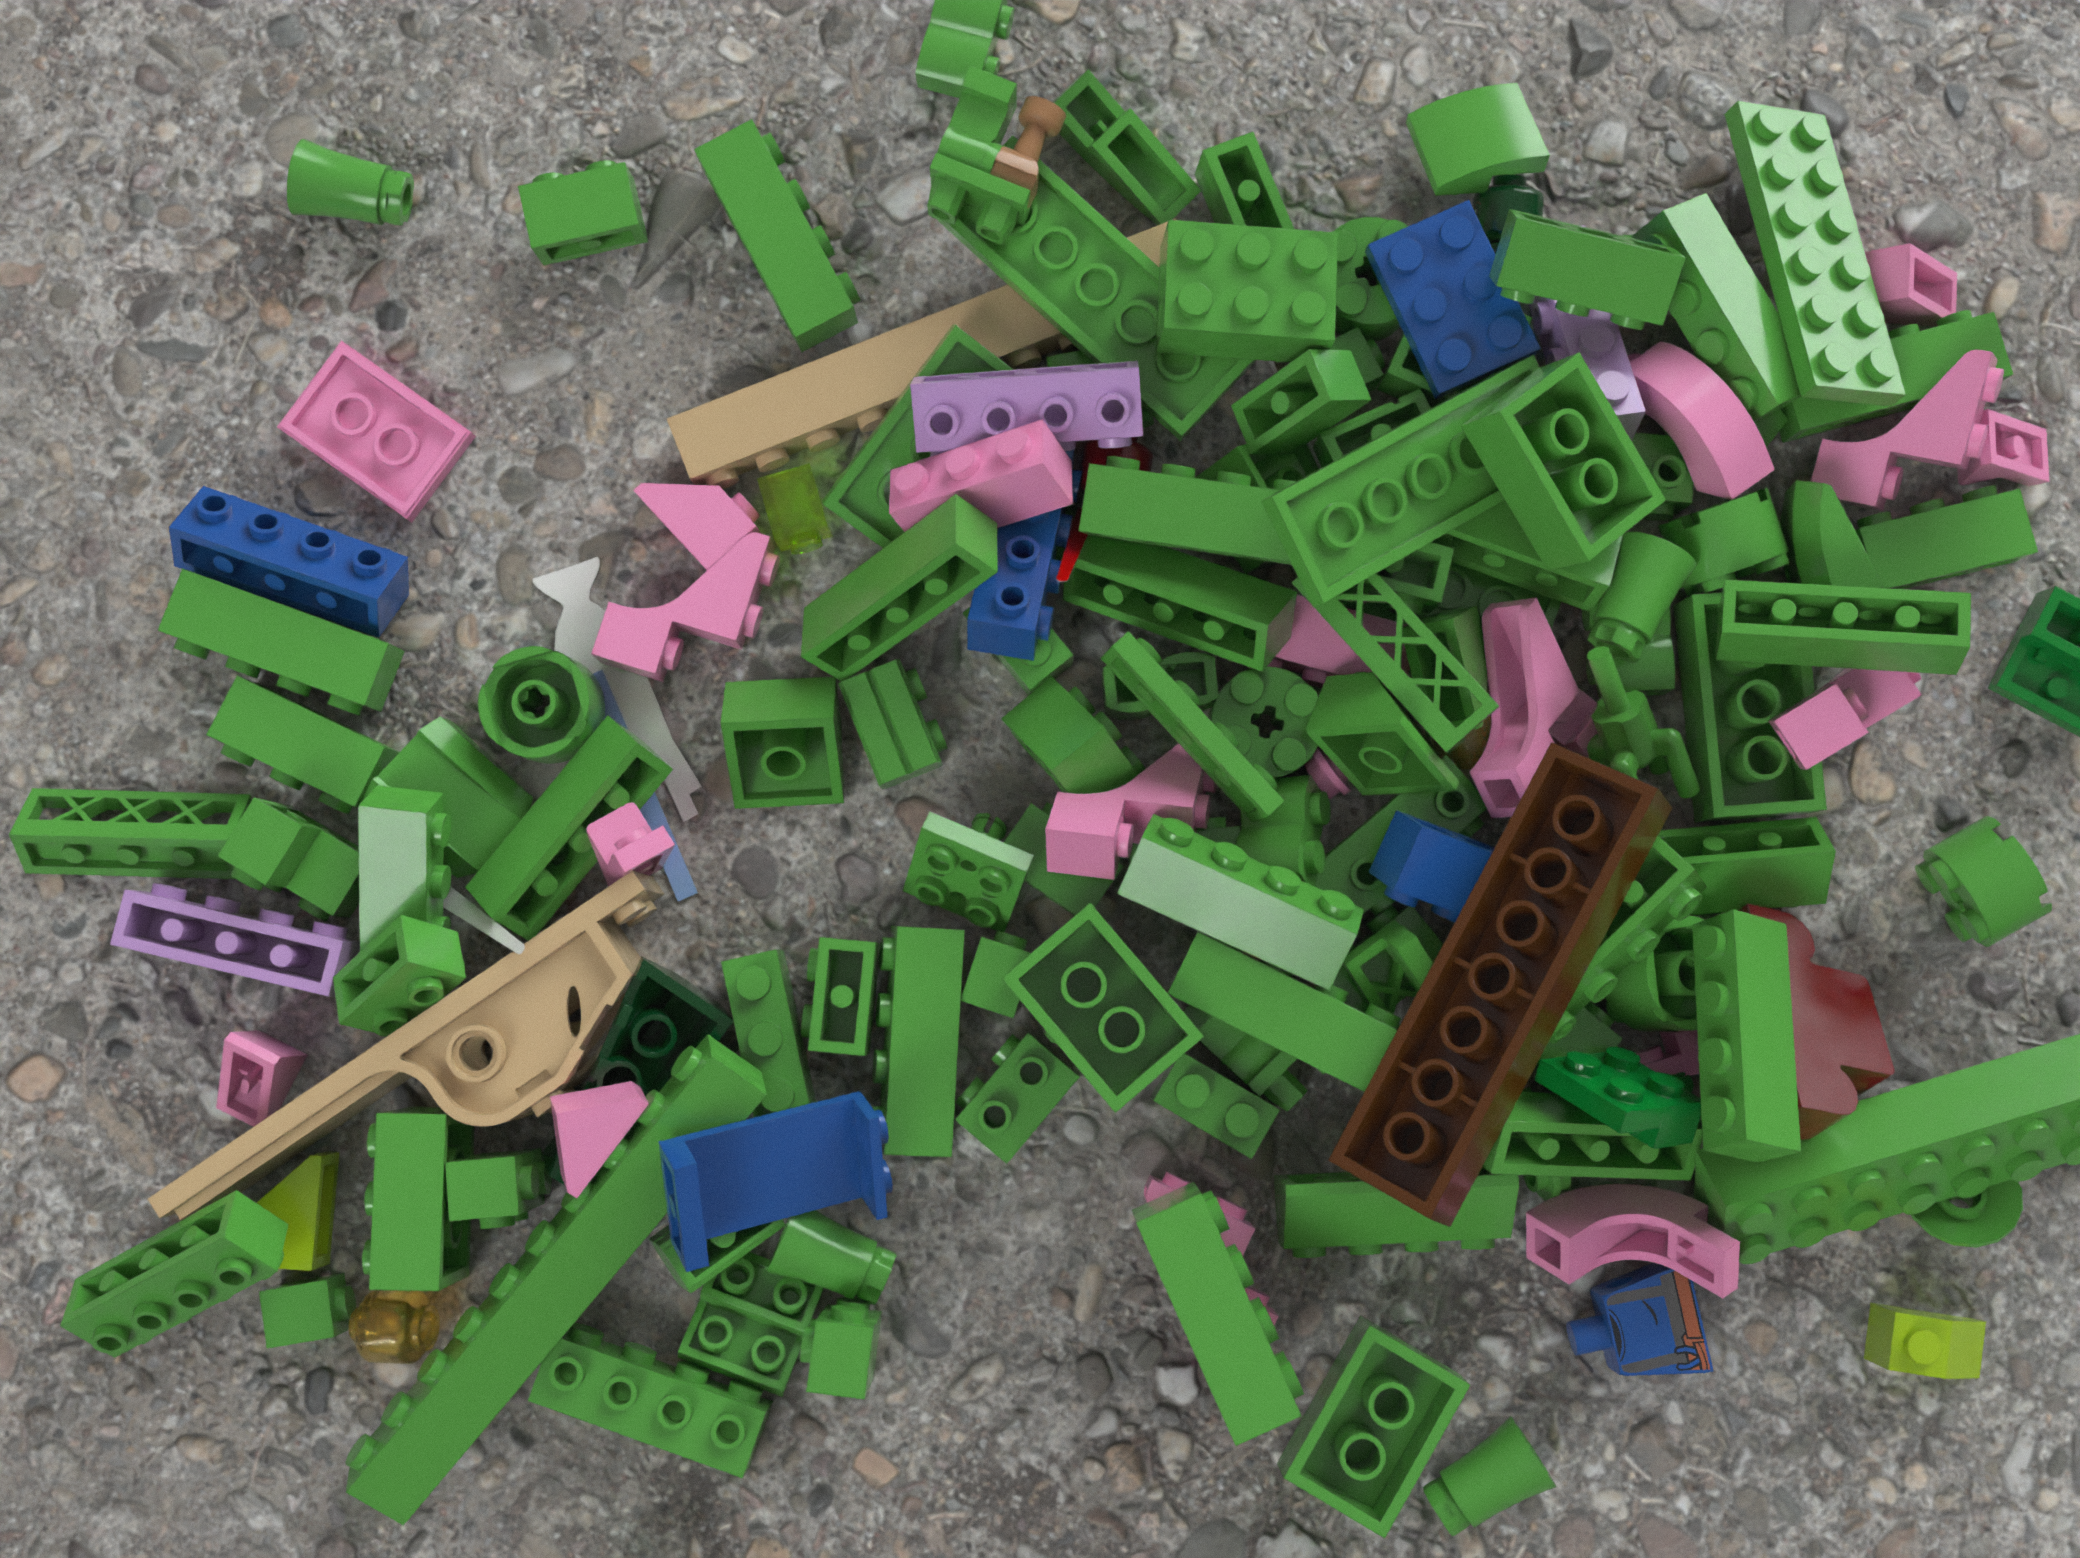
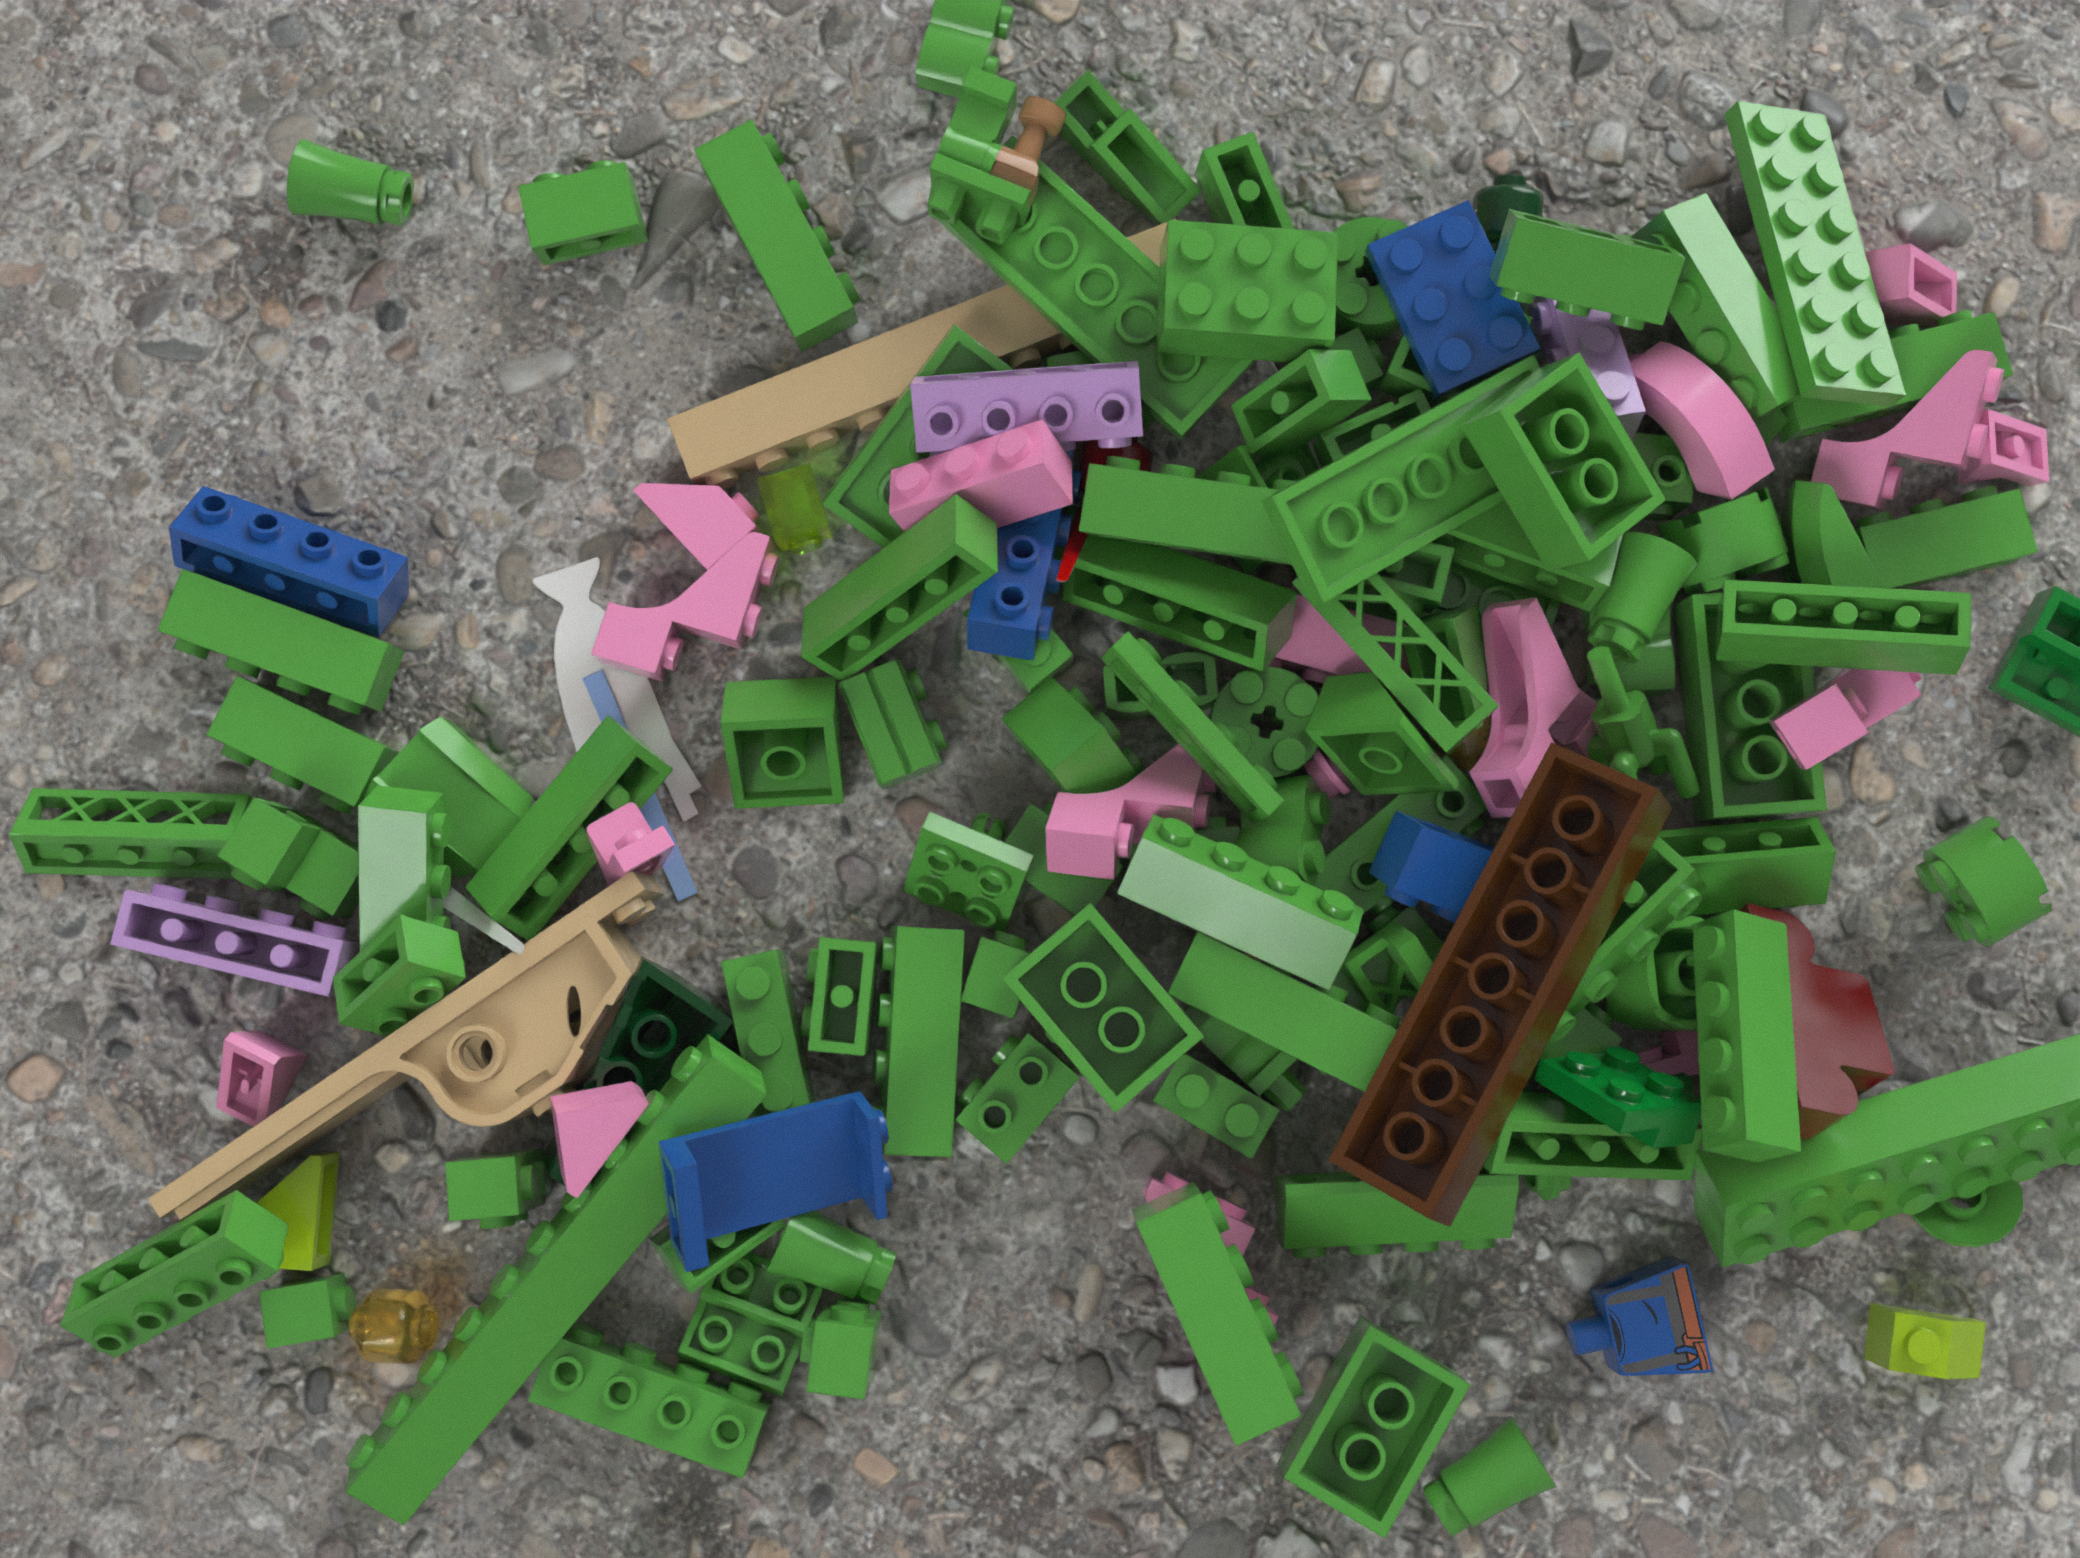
(376, 431): bright pink tile -> none
(411, 1230): bright green brick -> none
(517, 688): bright green brick -> none
(1475, 137): bright green slope -> none
(1631, 1223): bright pink arch -> none

